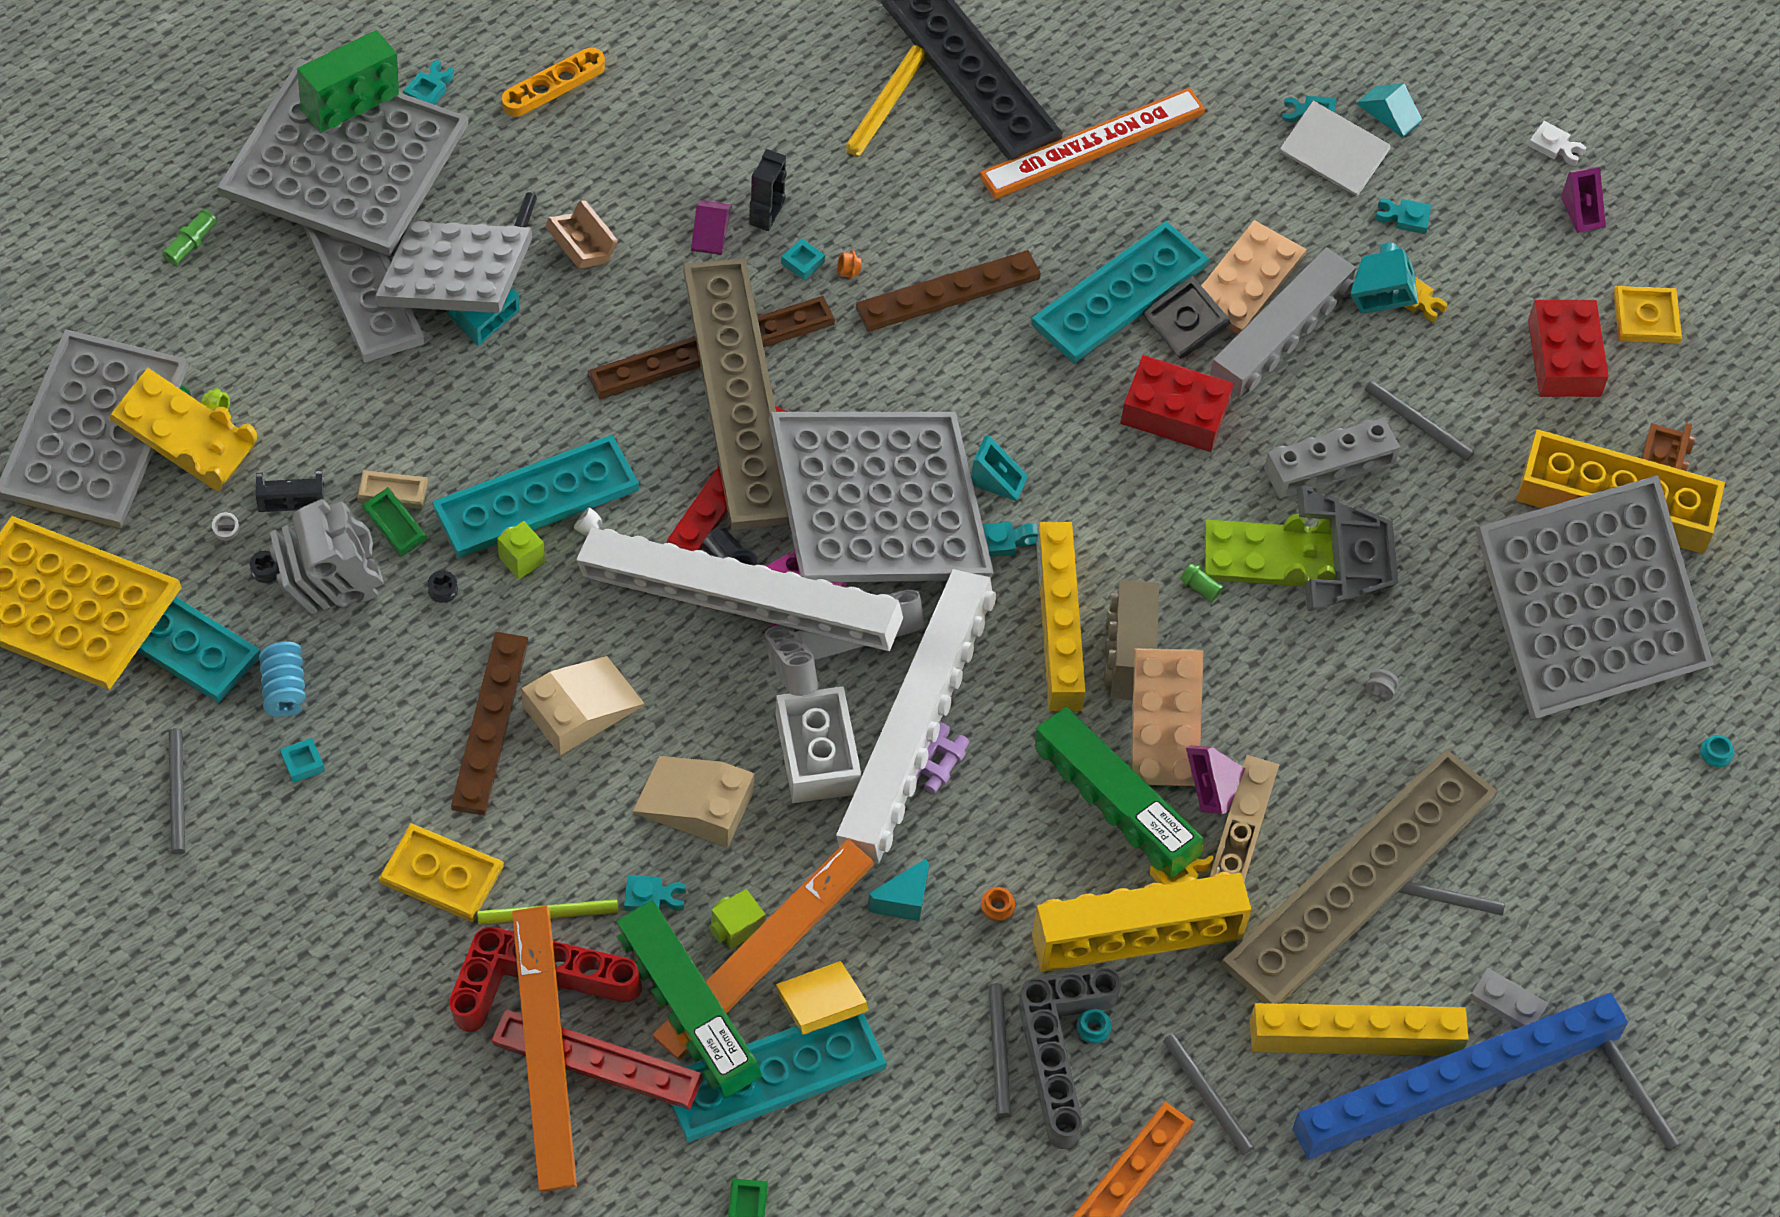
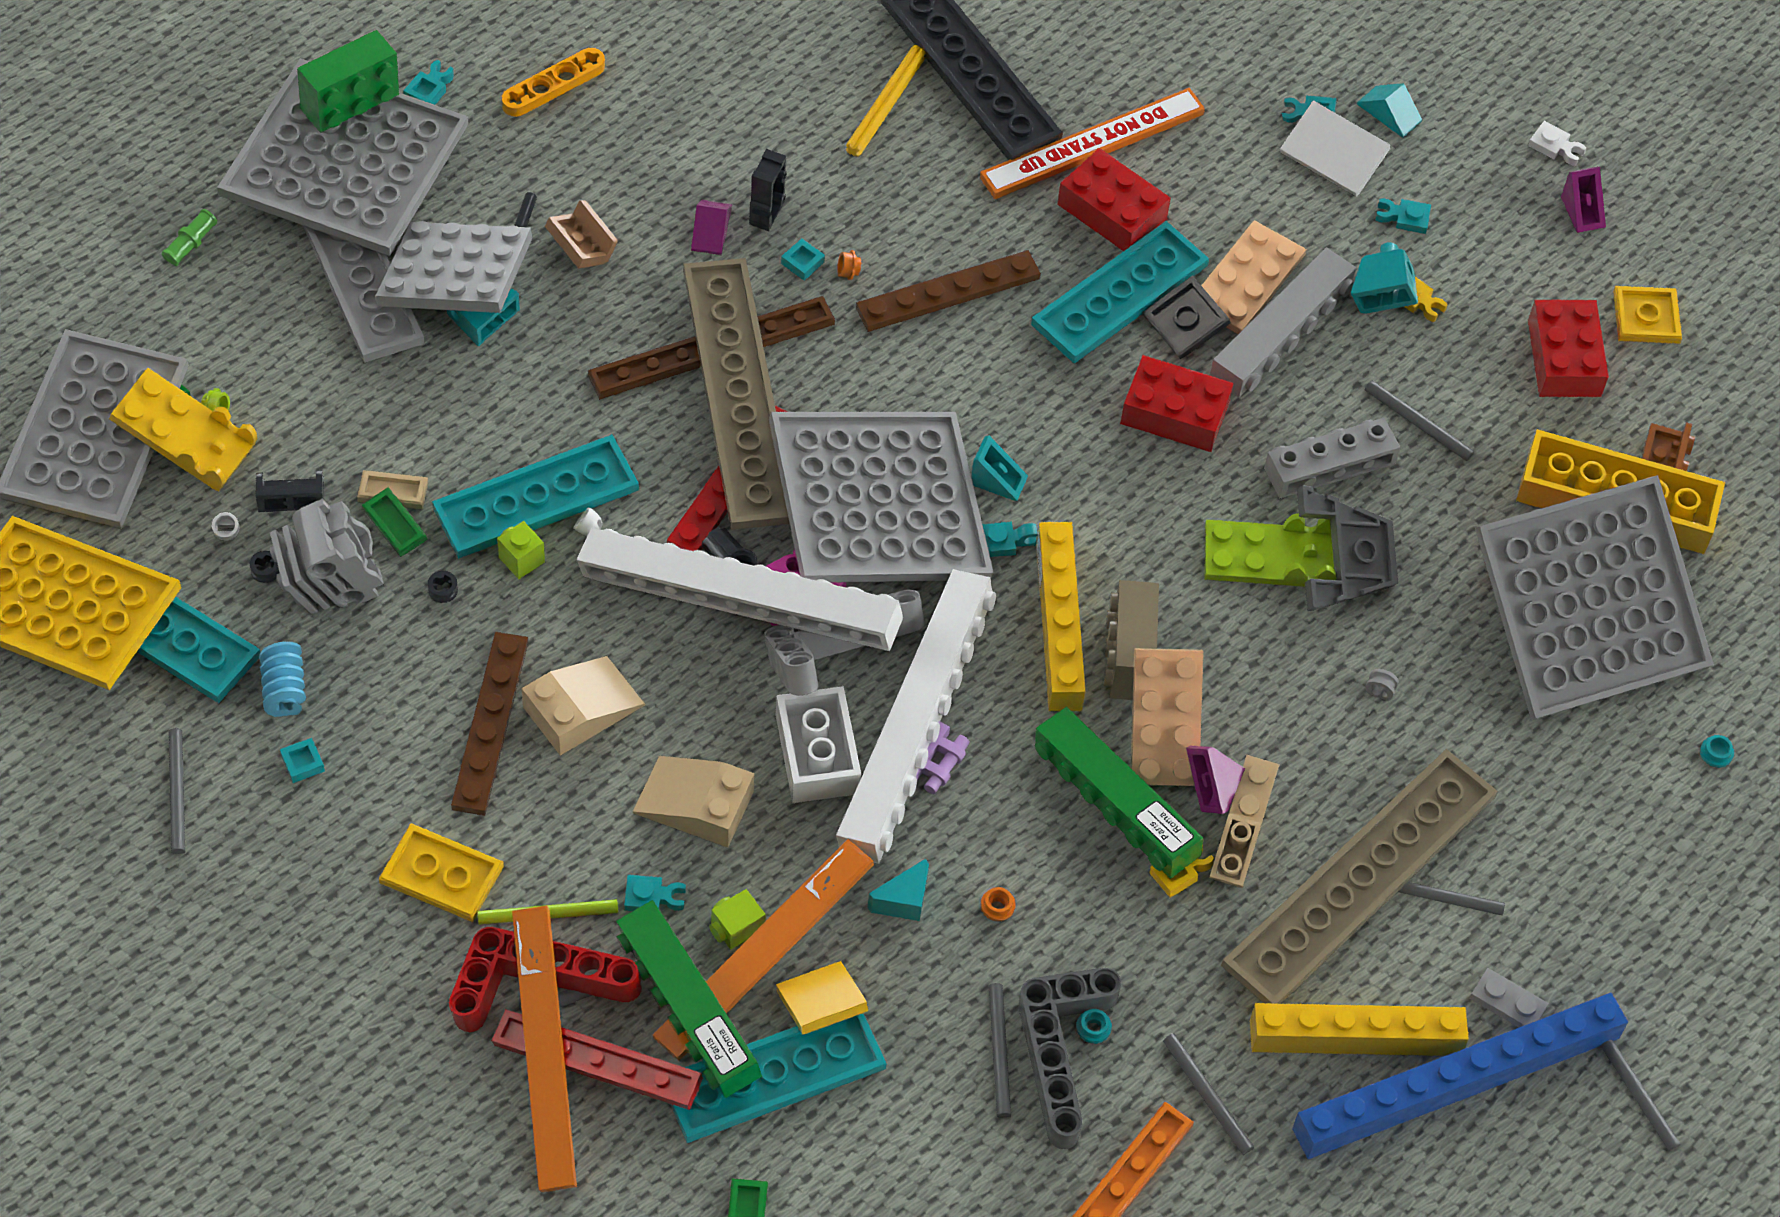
(1113, 200): none -> red brick
(1140, 921): yellow brick -> none
(1201, 582): bright green pin -> none

